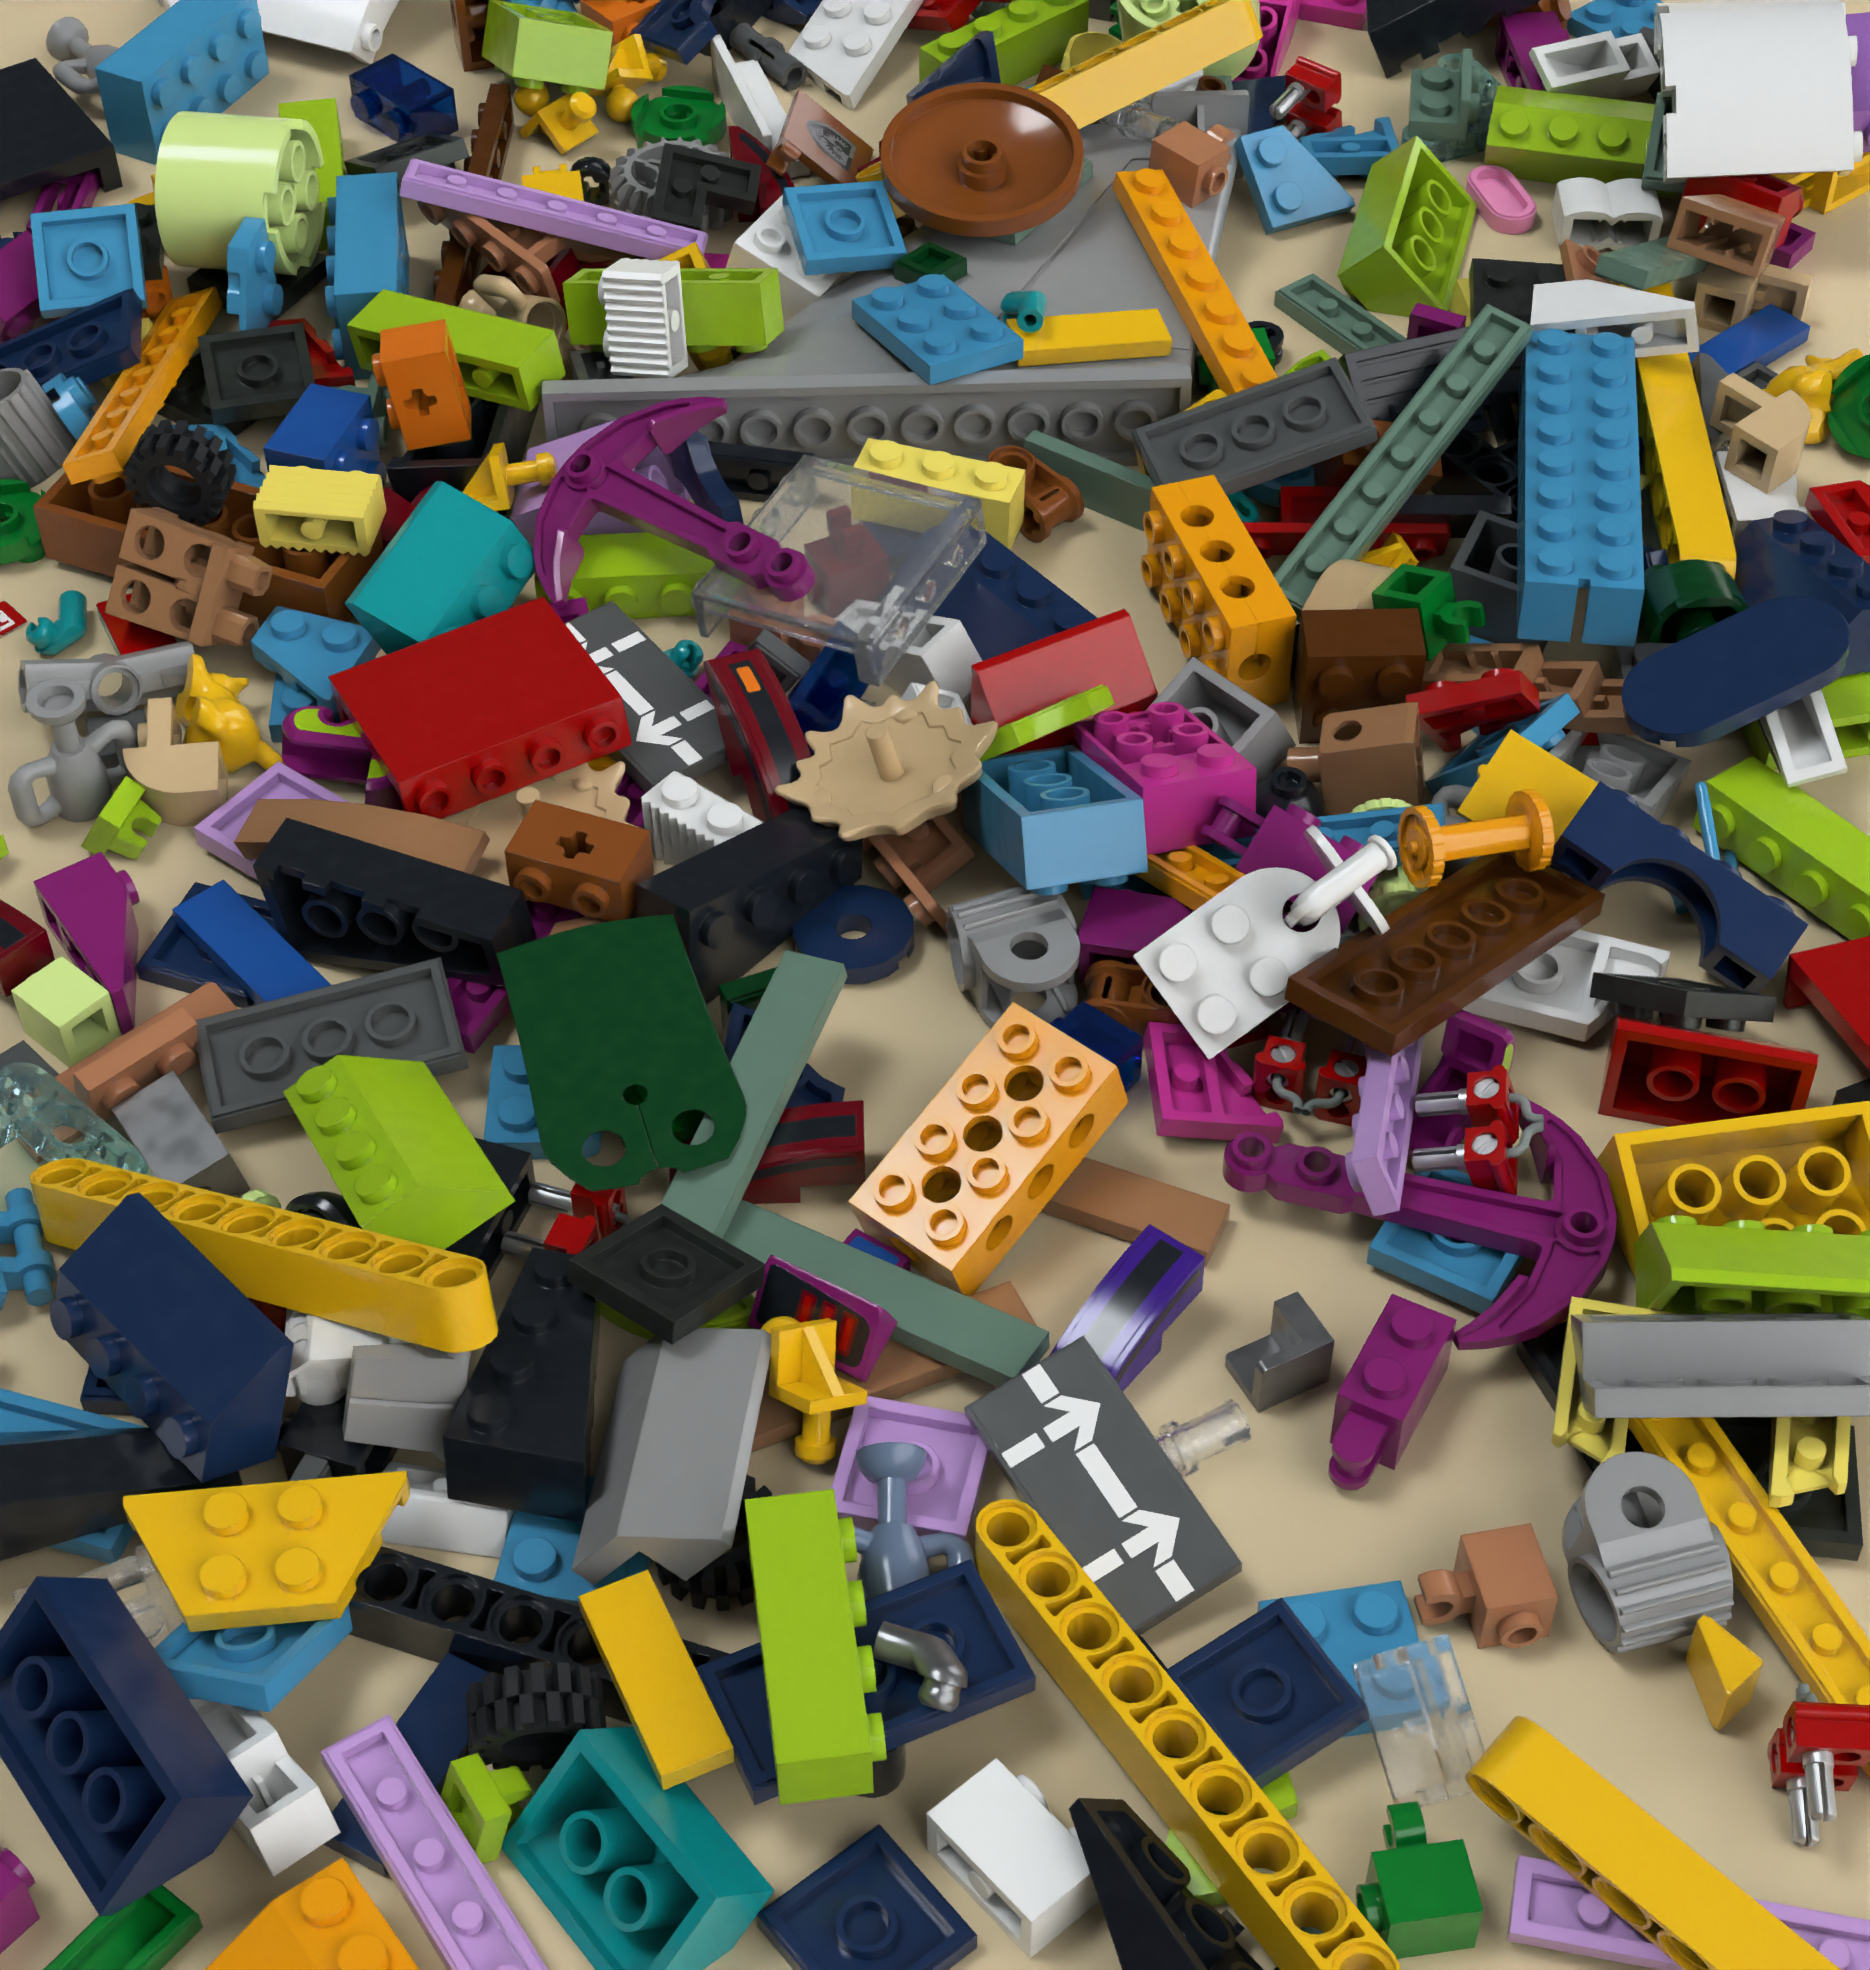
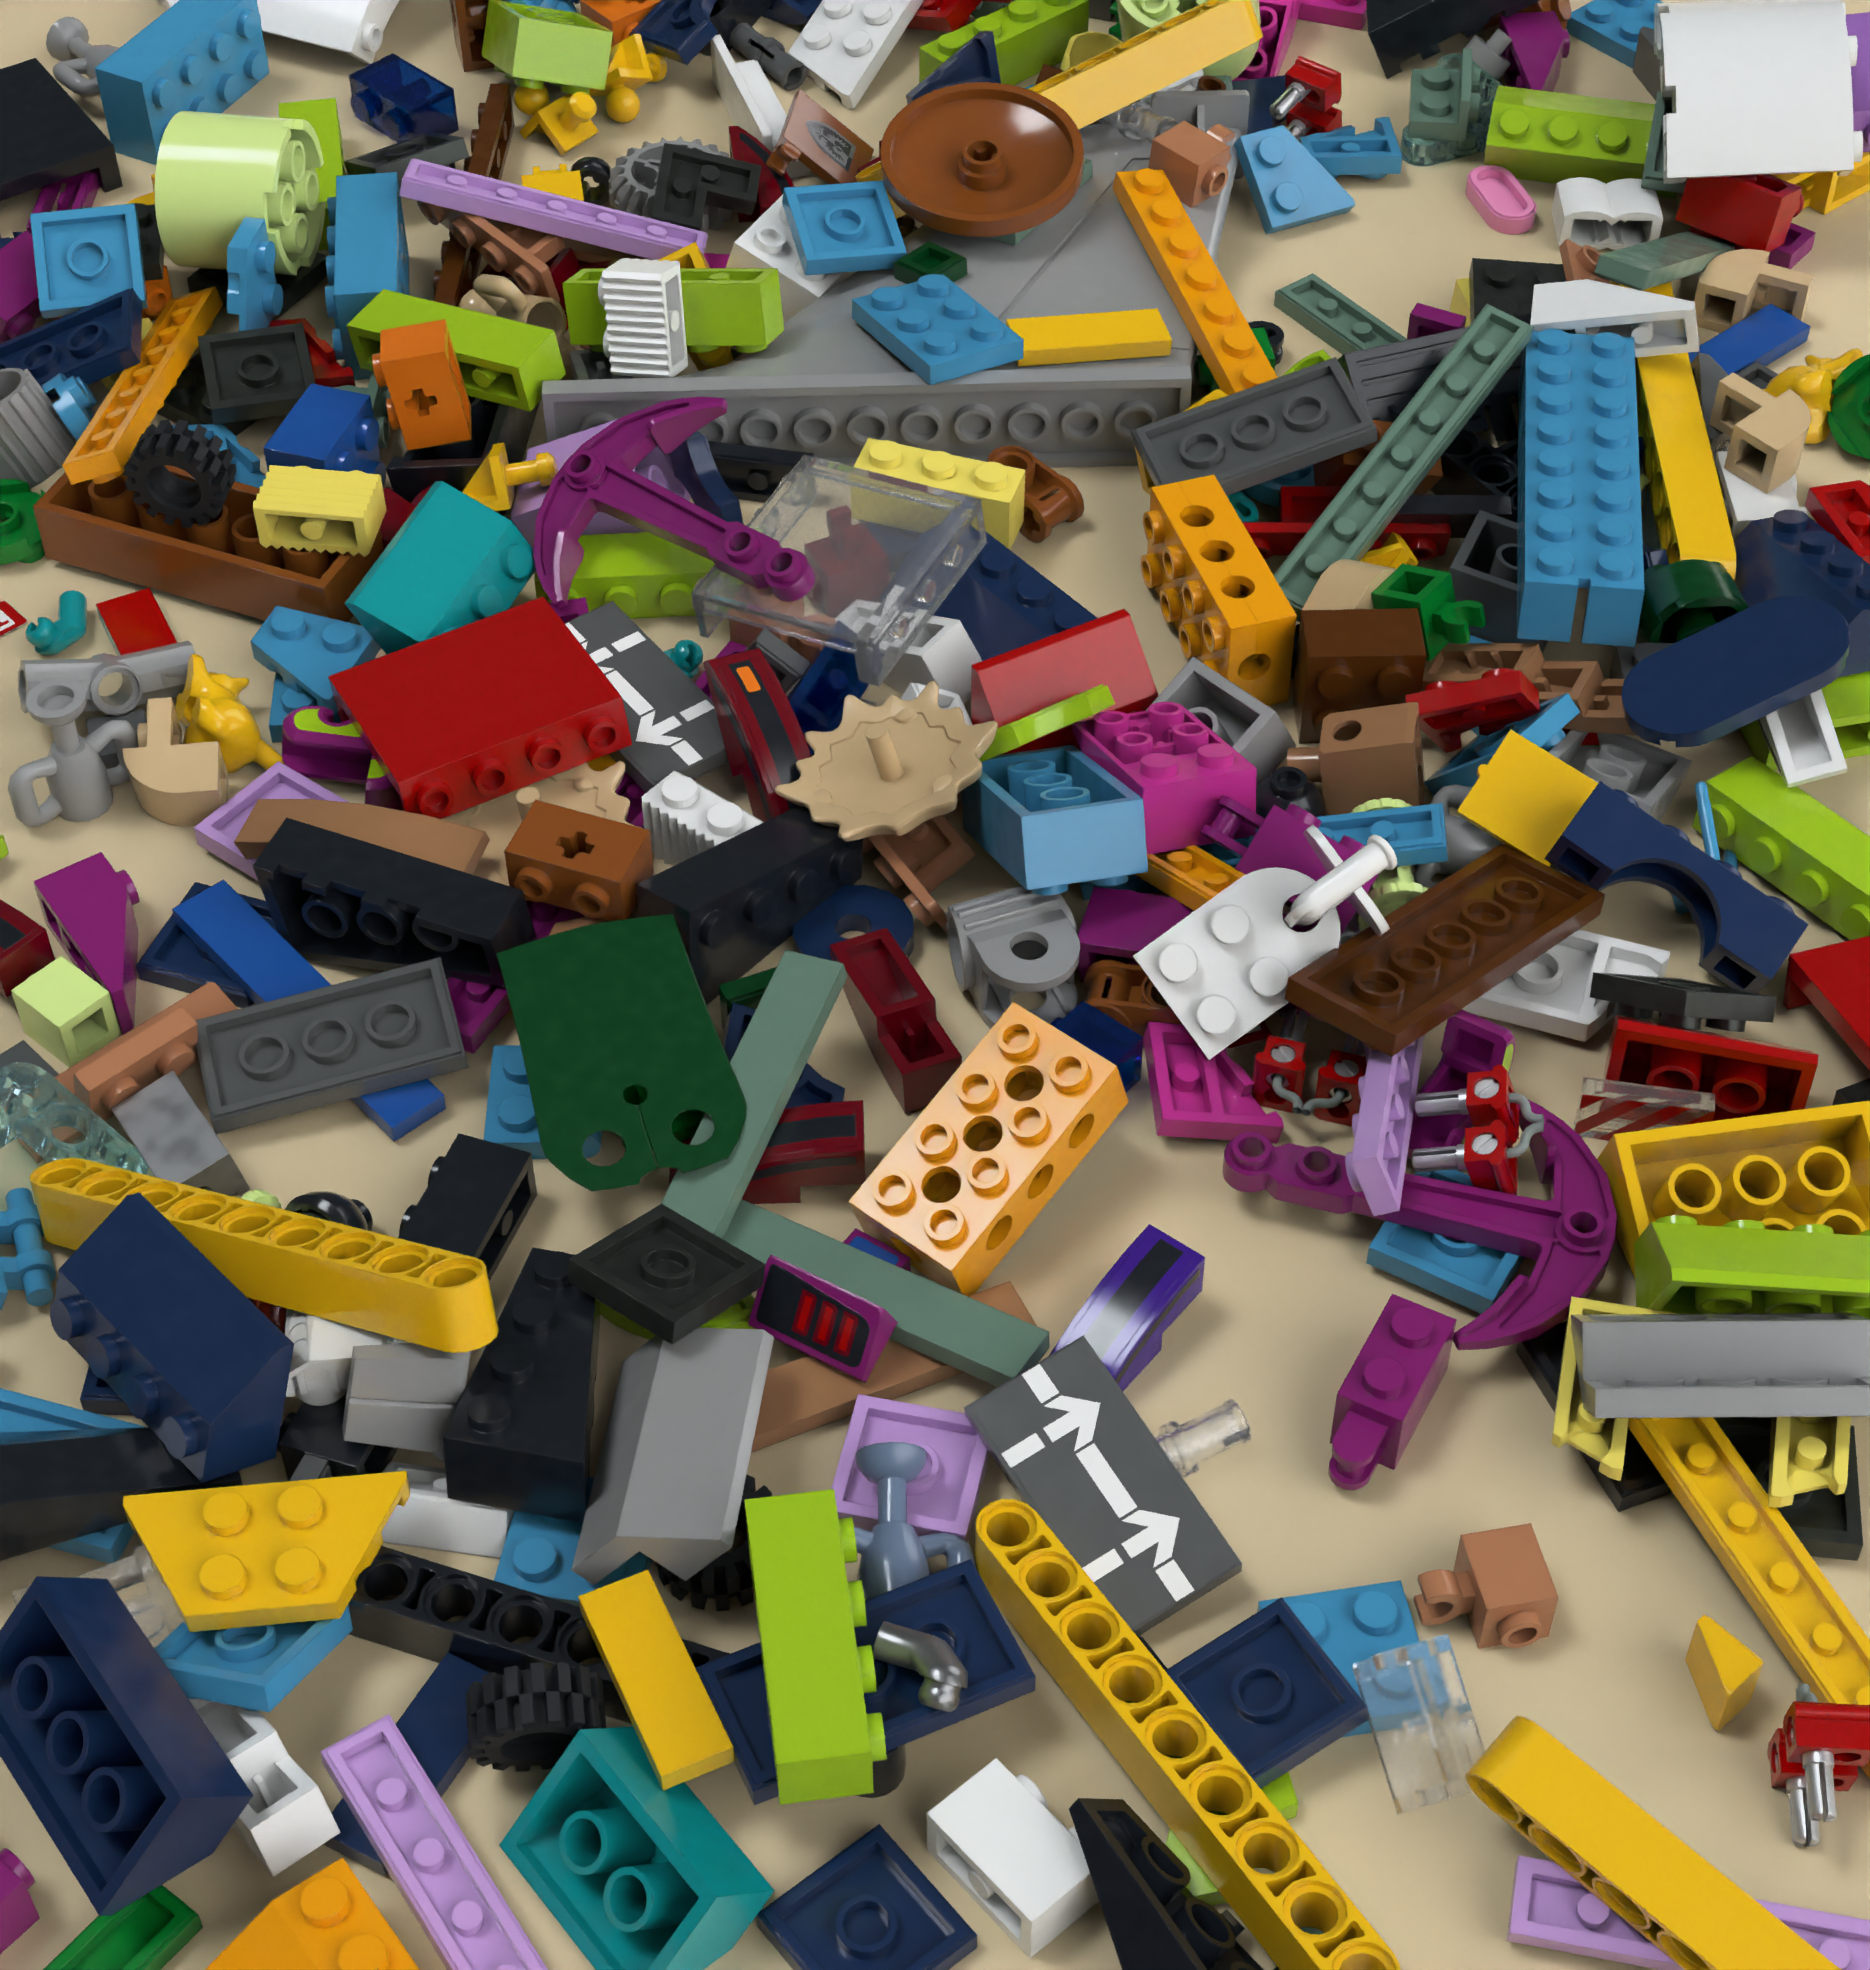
(117, 820): lime tile -> none
(186, 580): medium nougat hips -> none
(397, 1149): lime slope -> none
(484, 1802): lime tile -> none
(588, 1219): red piece -> none
(679, 113): green plate -> none
(805, 1379): yellow piece -> none
(896, 1017): none -> dark red slope
(1025, 306): teal arm -> none
(1102, 483): sand green tile -> none
(1128, 1202): medium nougat tile -> none
(1287, 1360): flat silver panel -> none
(1407, 233): lime slope -> none
(1419, 1892): green brick -> none
(1489, 53): none -> light grey tile
(1523, 832): light orange hose -> none
(1597, 66): white slope -> none
(1624, 1107): none -> clear tile
(1644, 1554): light grey piece -> none
(1732, 236): medium nougat torso -> none

